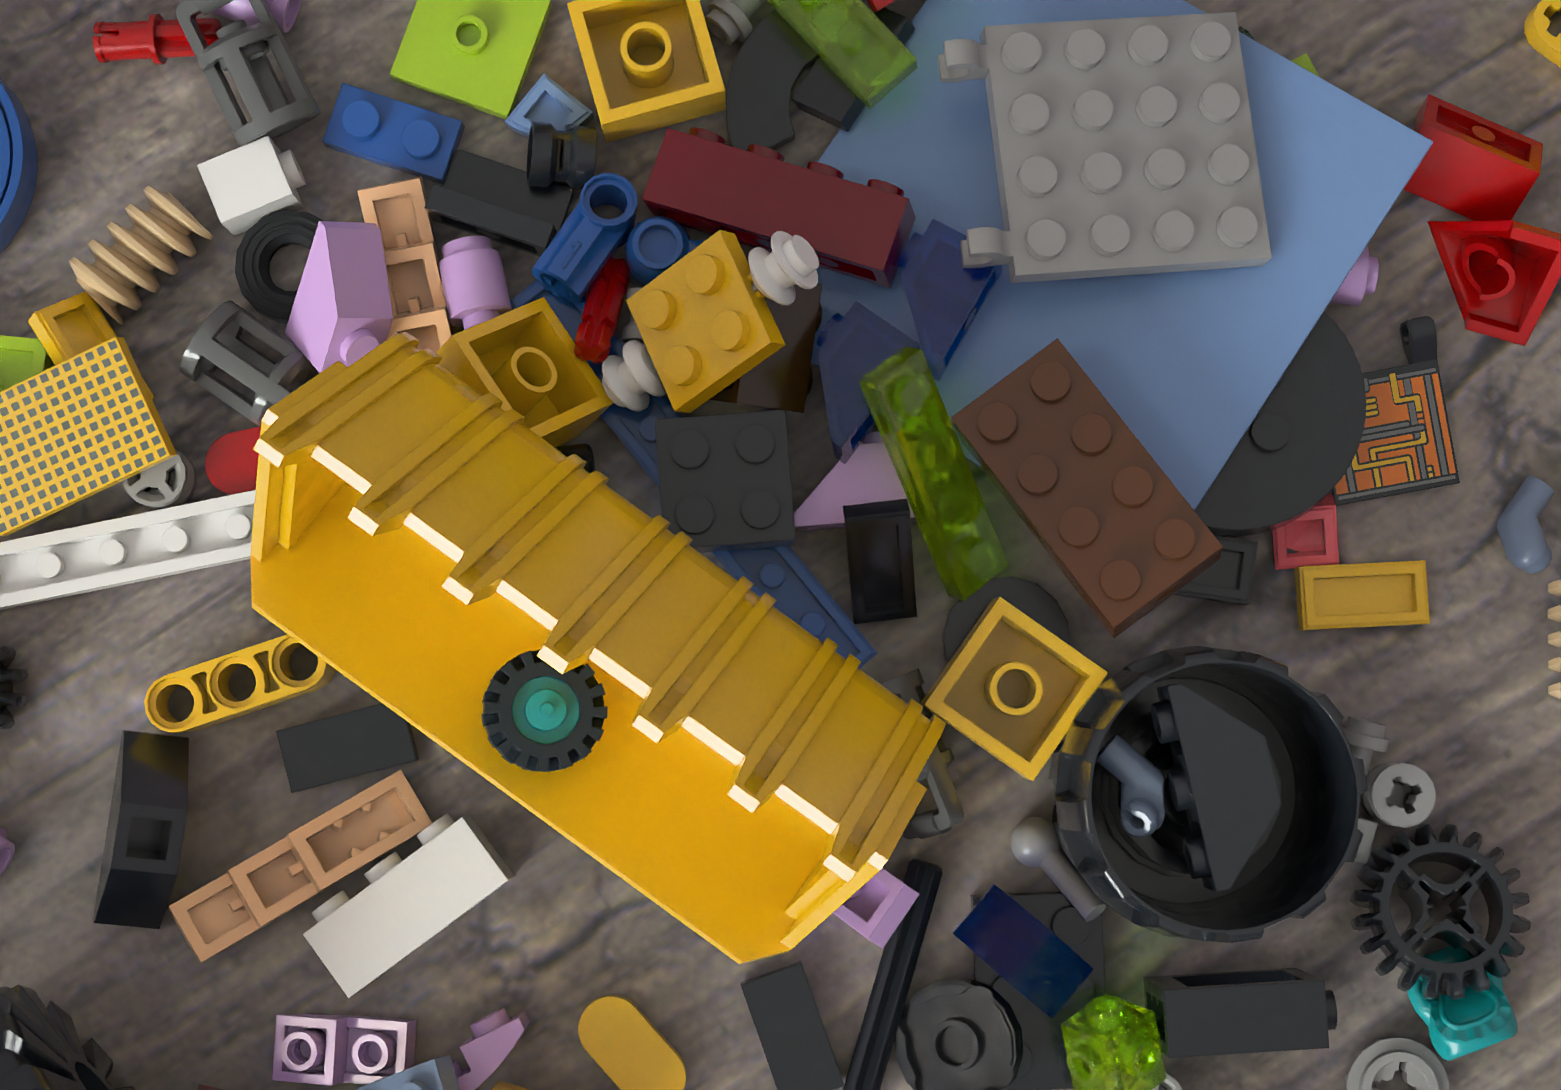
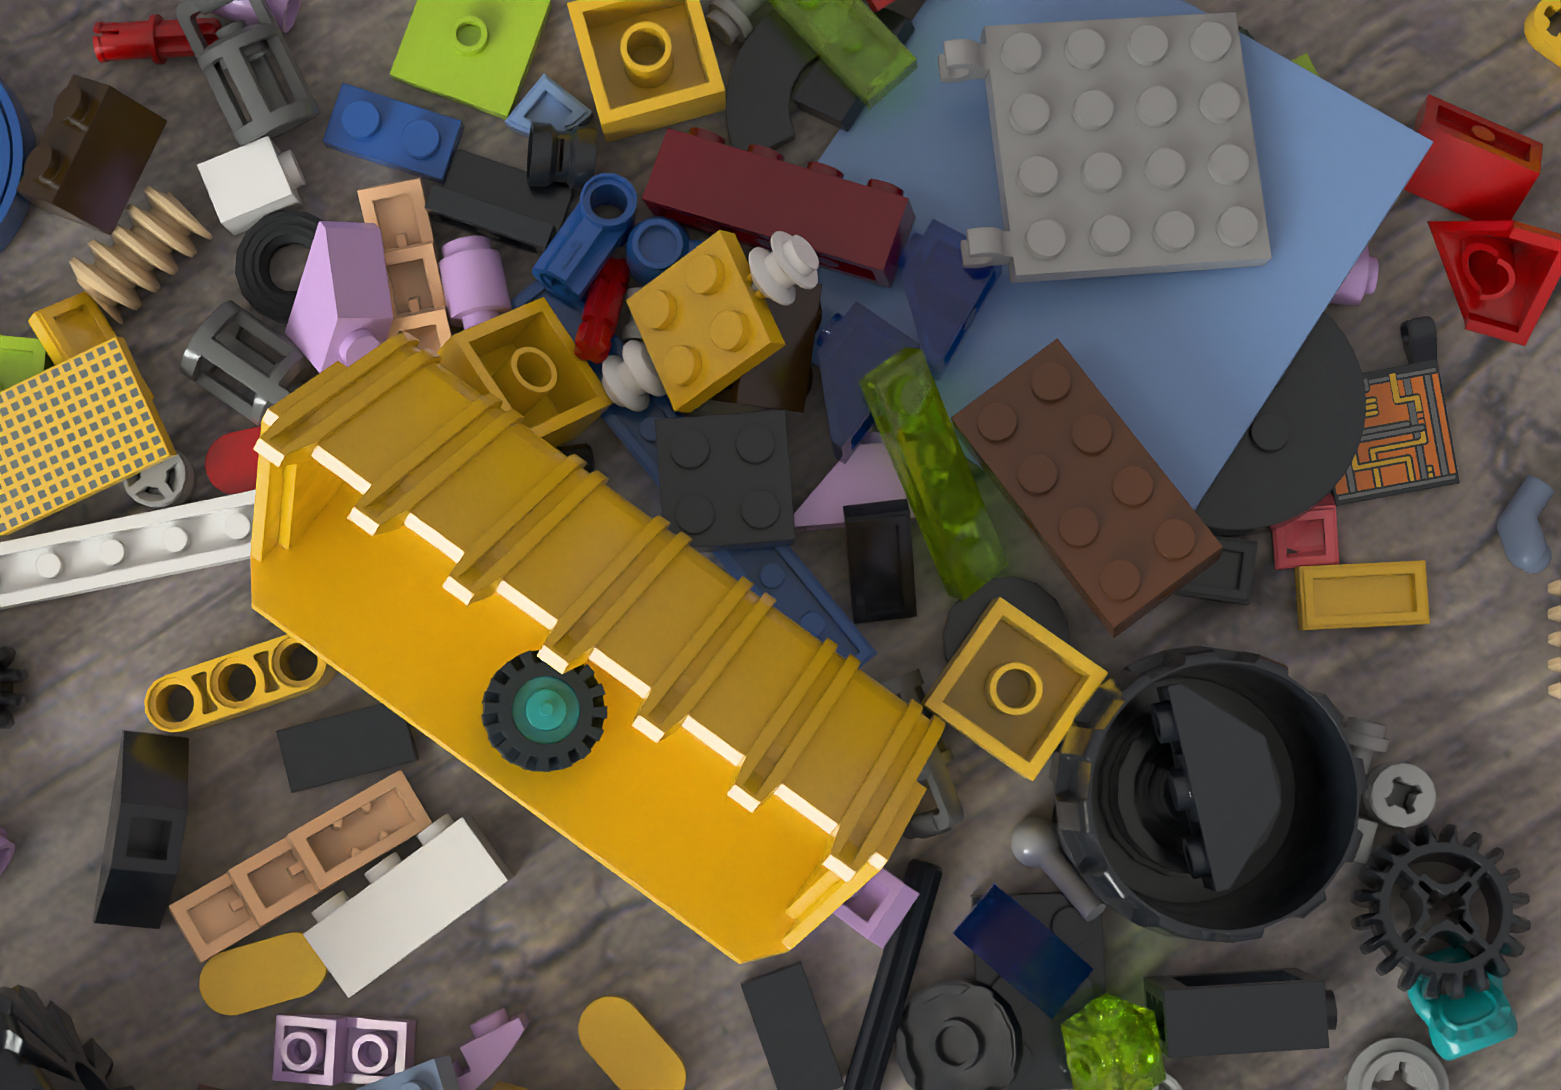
(90, 154): none -> dark brown slope
(261, 974): none -> yellow tile
(1141, 787): sand blue arm -> none

